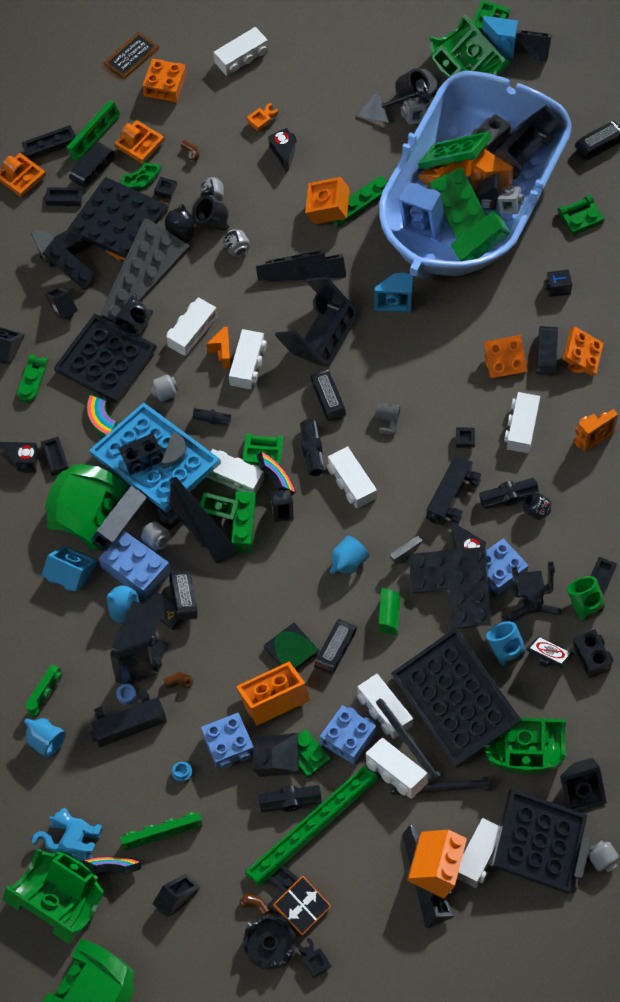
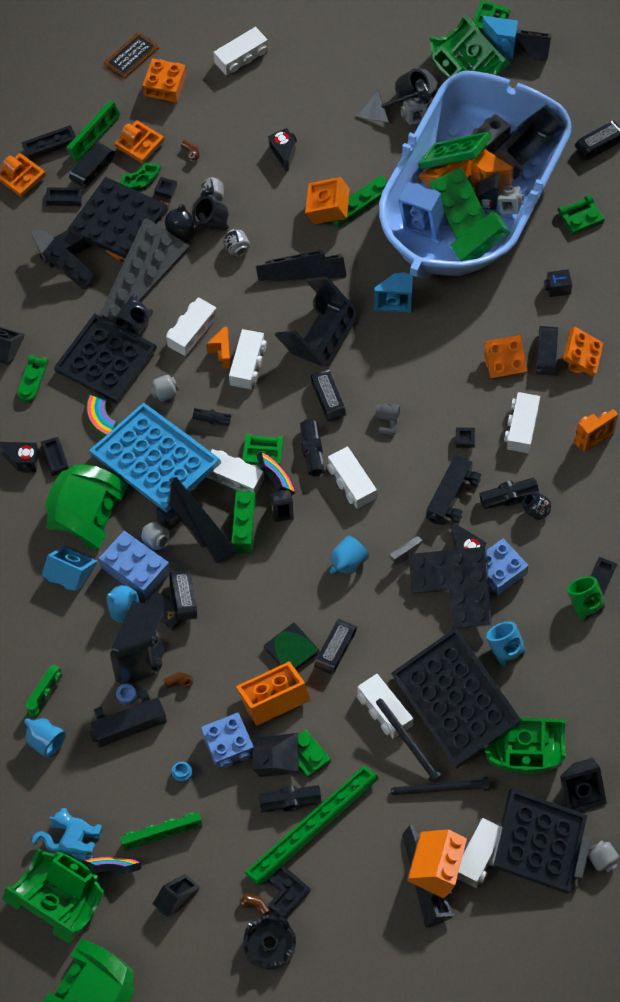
(61, 302): black slope -> none
(118, 518): brick -> none
(141, 454): black brick -> none
(175, 450): dark grey tile -> none
(219, 506): green slope -> none
(261, 118): orange plate -> none
(301, 905): black tile -> none
(315, 961): black plate -> none
(348, 734): medium blue brick -> none
(389, 612): green brick -> none
(396, 768): white brick -> none
(532, 591): black piece -> none
(549, 652): piece -> none
(588, 654): black brick -> none

